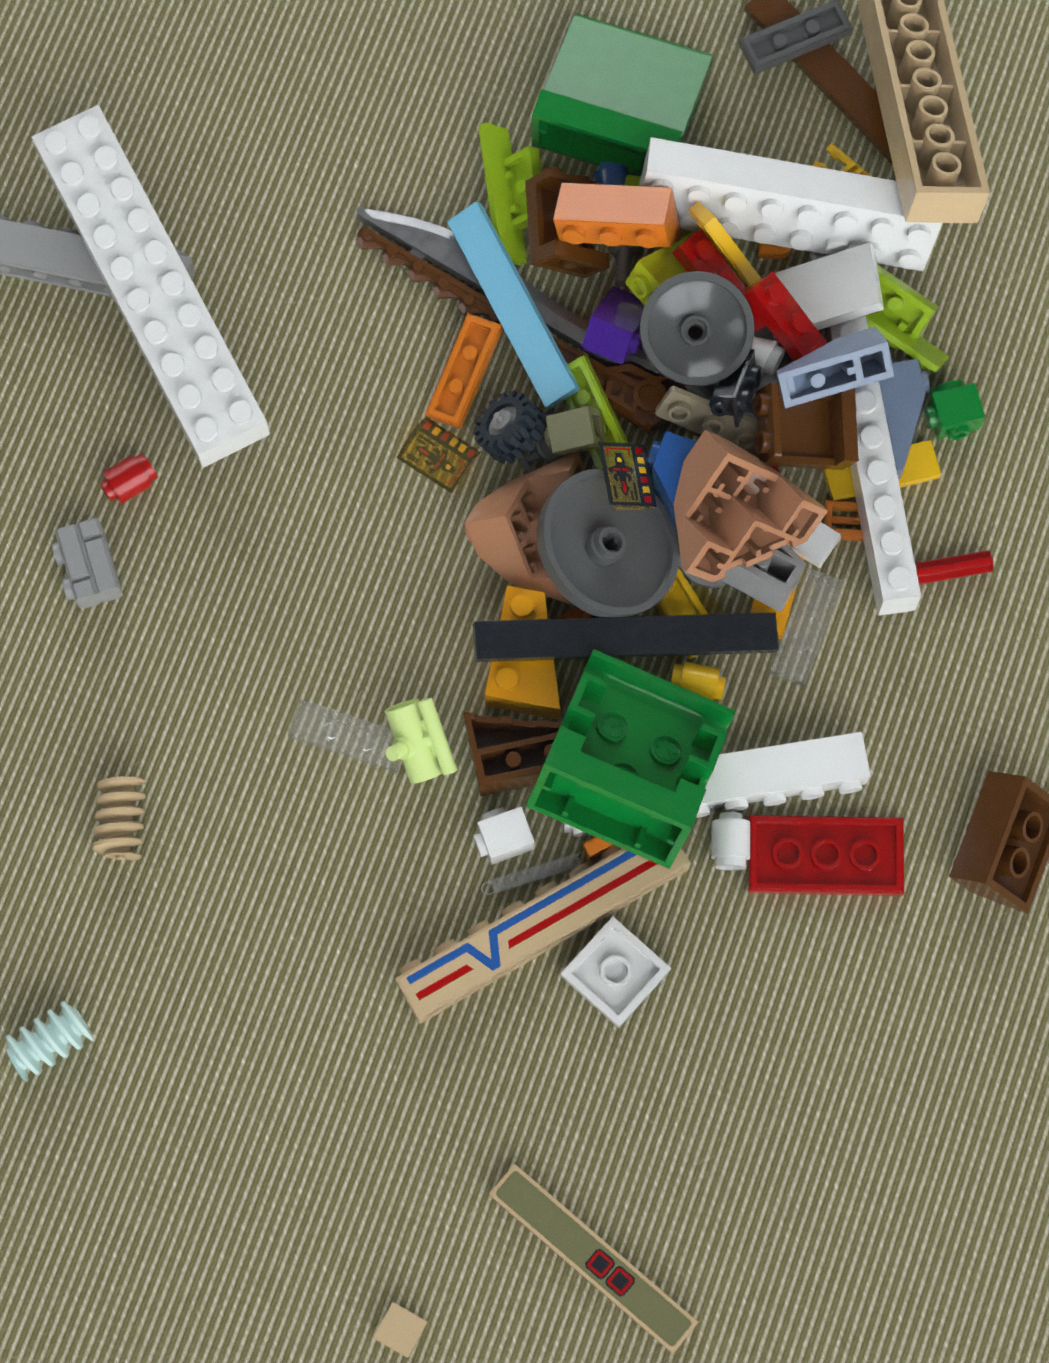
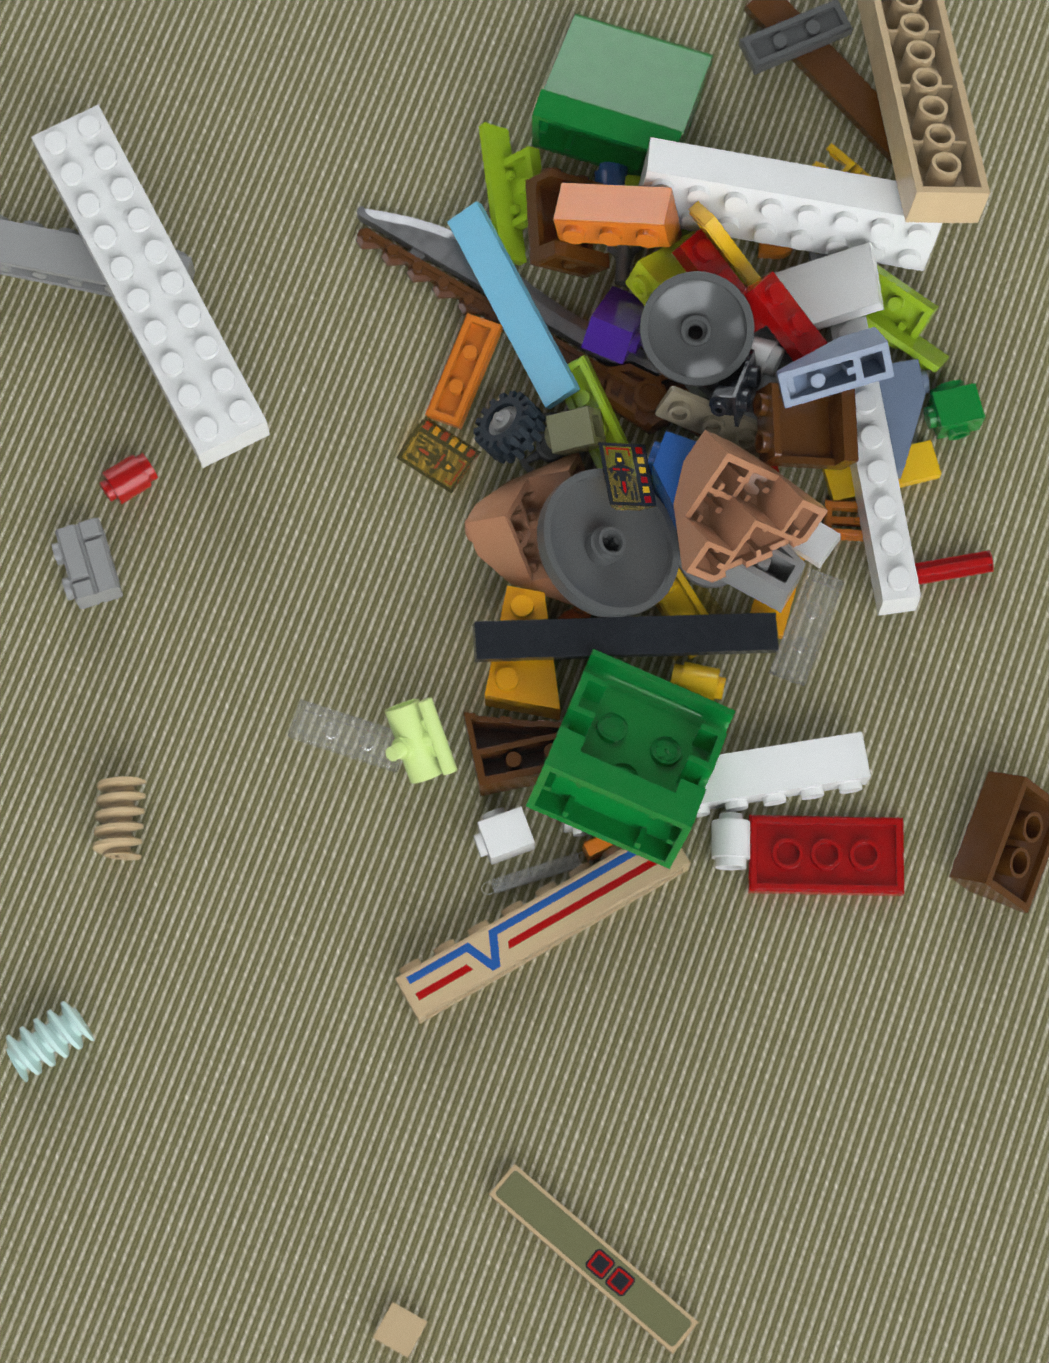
(615, 972): white plate -> none

